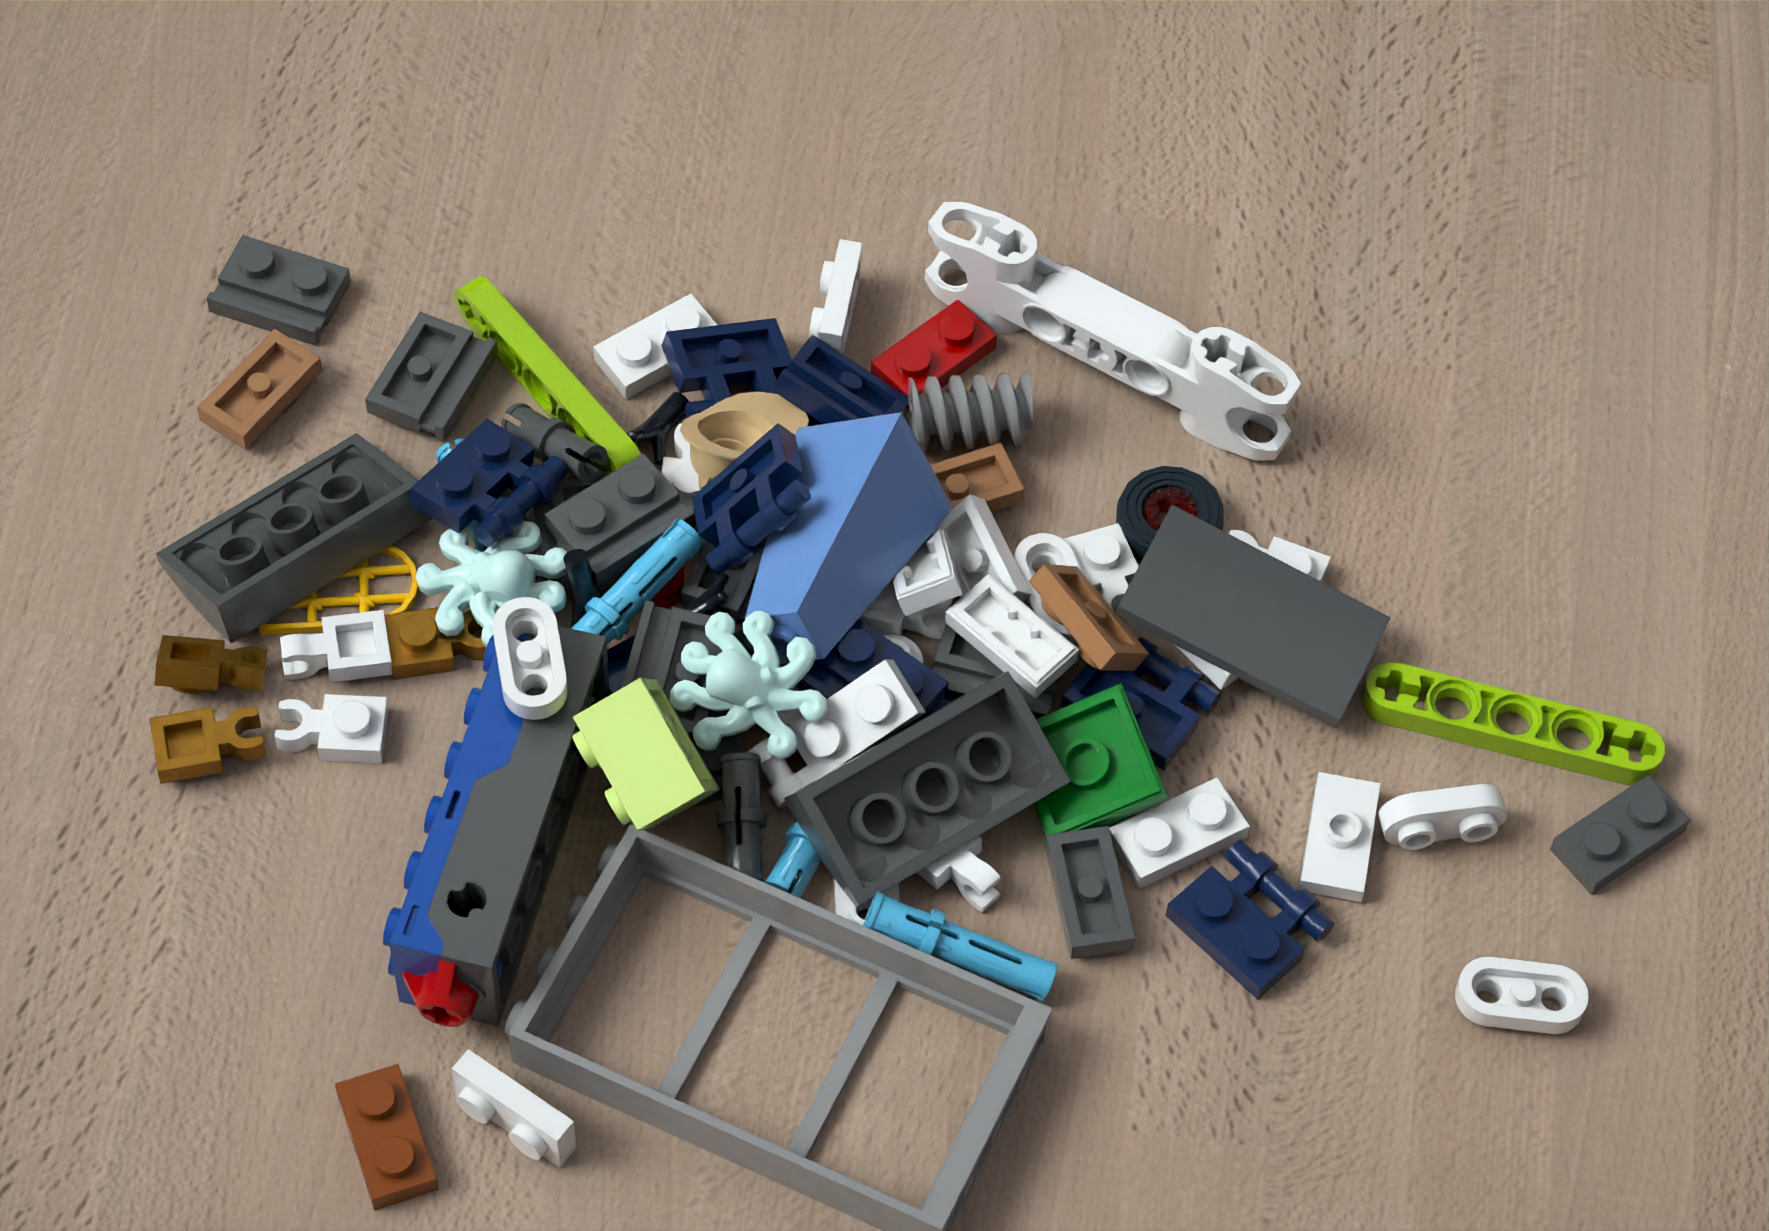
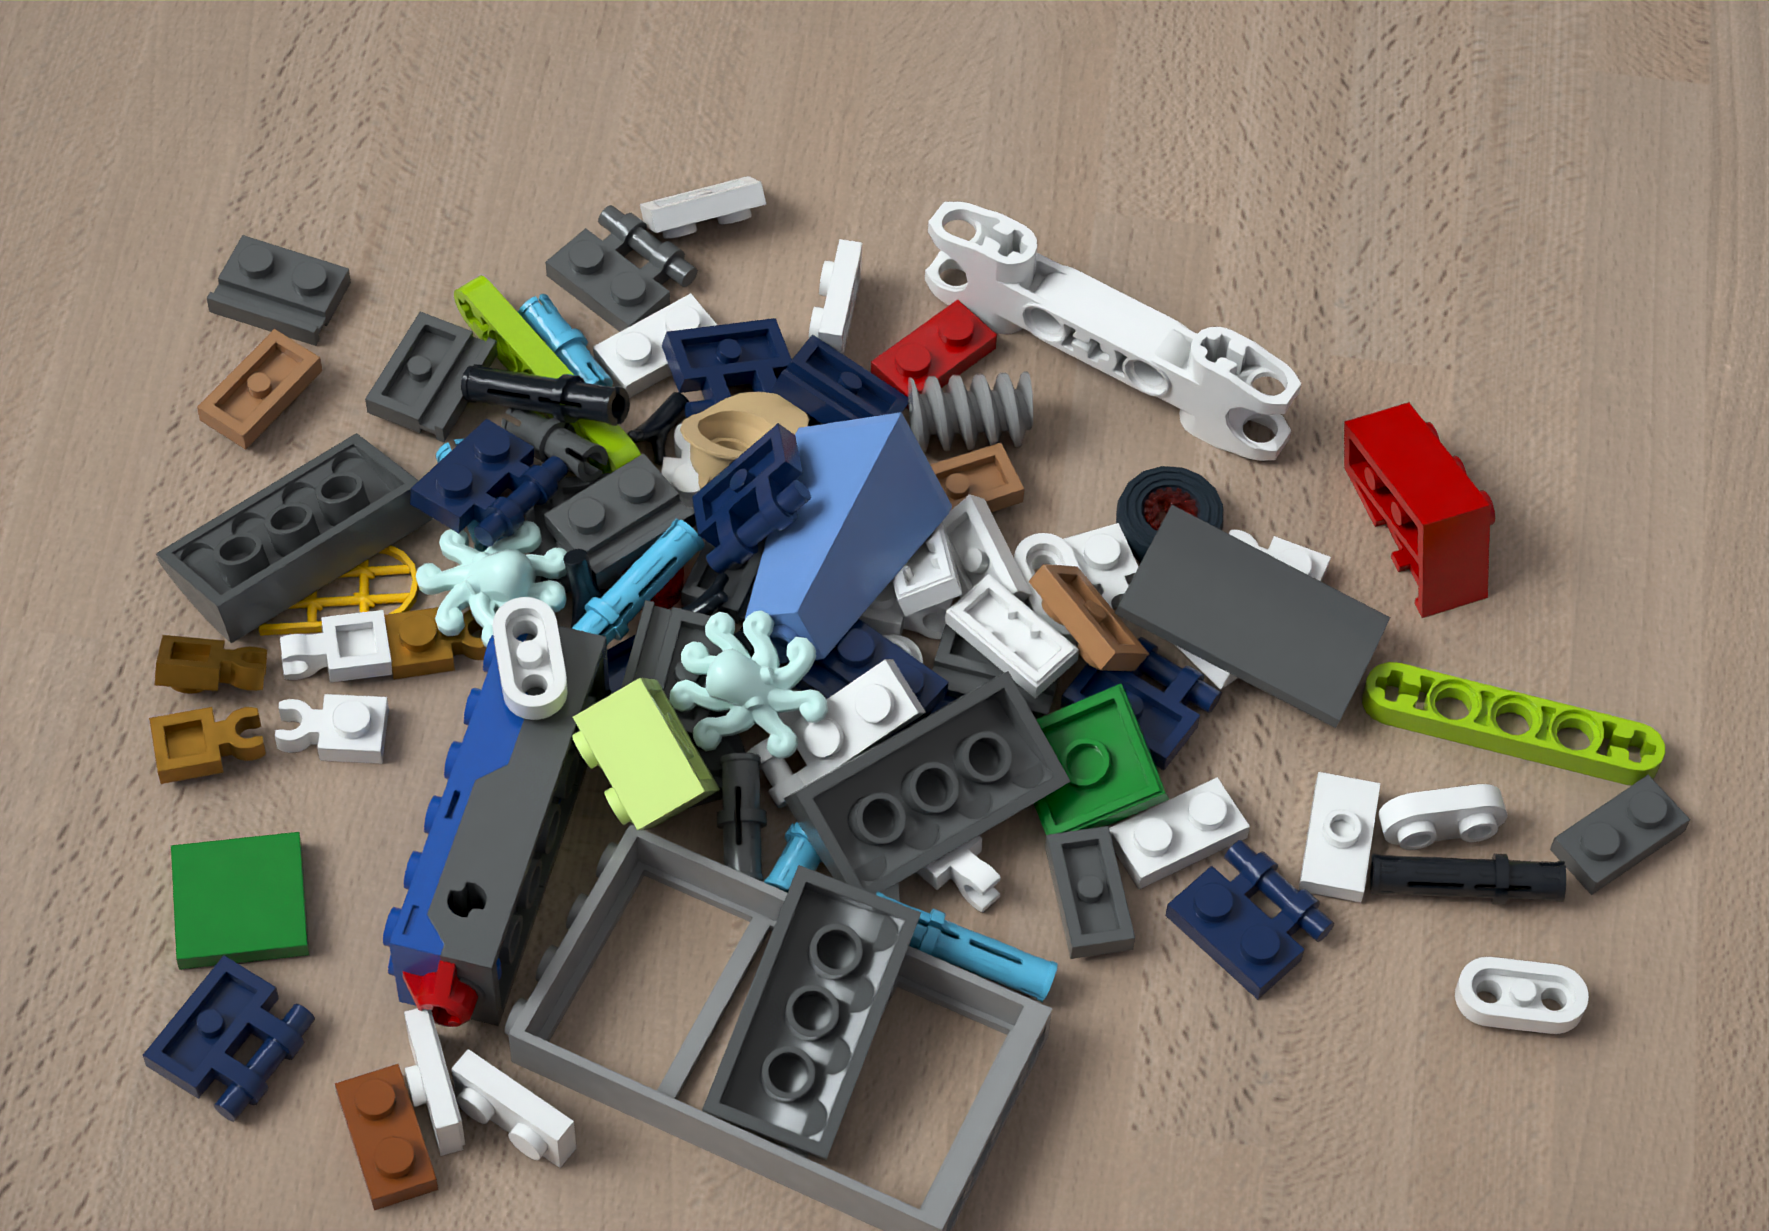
(213, 1027): none -> dark blue plate
(239, 900): none -> green tile
(431, 1083): none -> white plate
(563, 340): none -> medium azure pin
(563, 397): none -> black pin
(609, 282): none -> dark grey plate
(726, 201): none -> white plate
(811, 1013): none -> dark grey slope
(1425, 502): none -> red wedge
(1479, 878): none -> black pin

